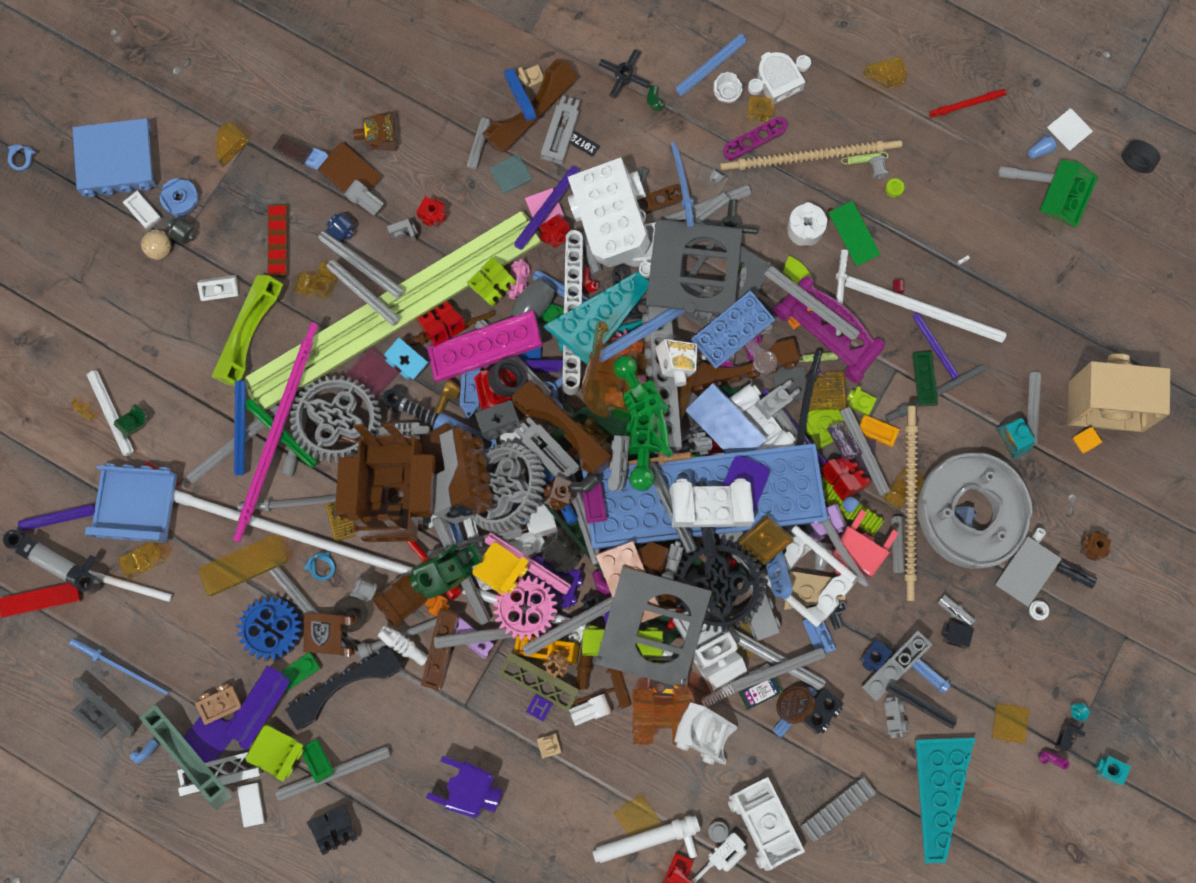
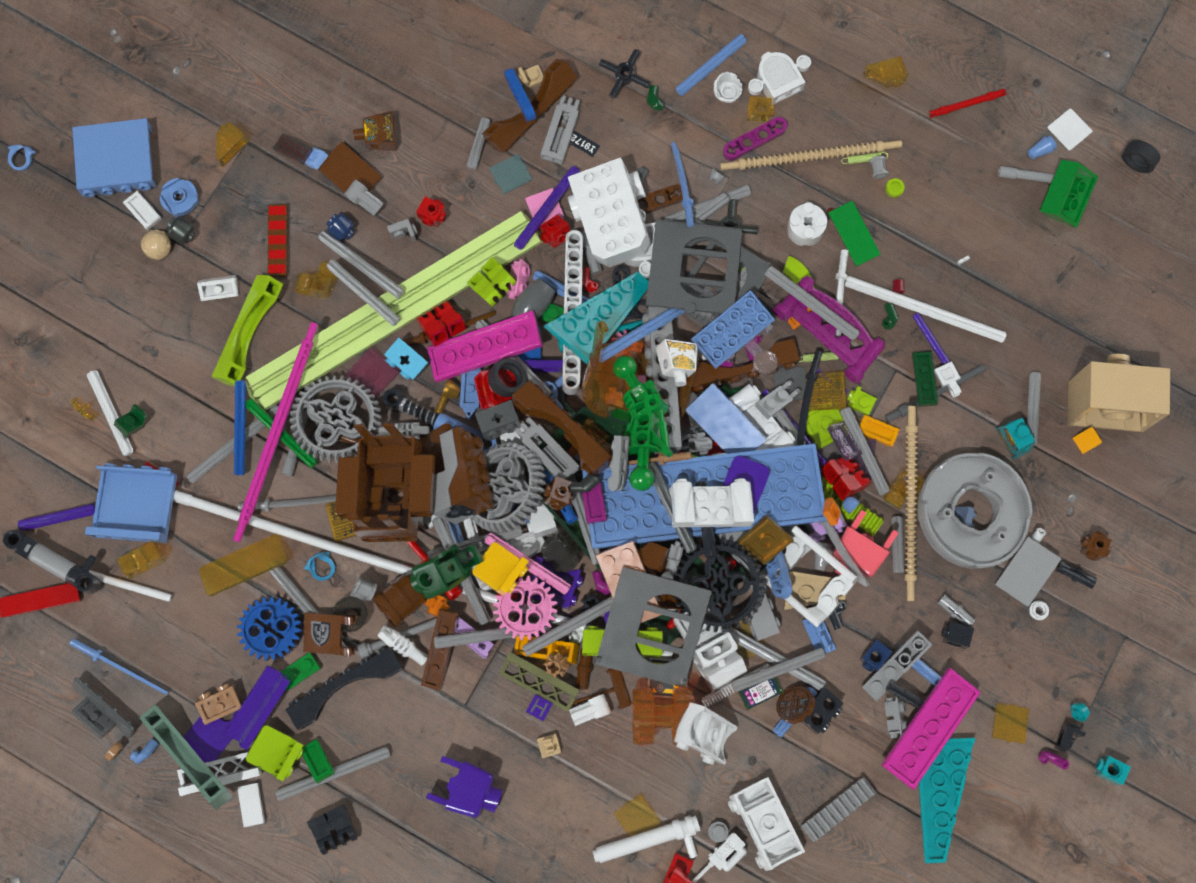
(114, 751): none -> medium nougat tile
(831, 511): none -> orange tile
(891, 318): none -> dark green arm
(930, 728): none -> dark pink tile
(947, 376): none -> white plate

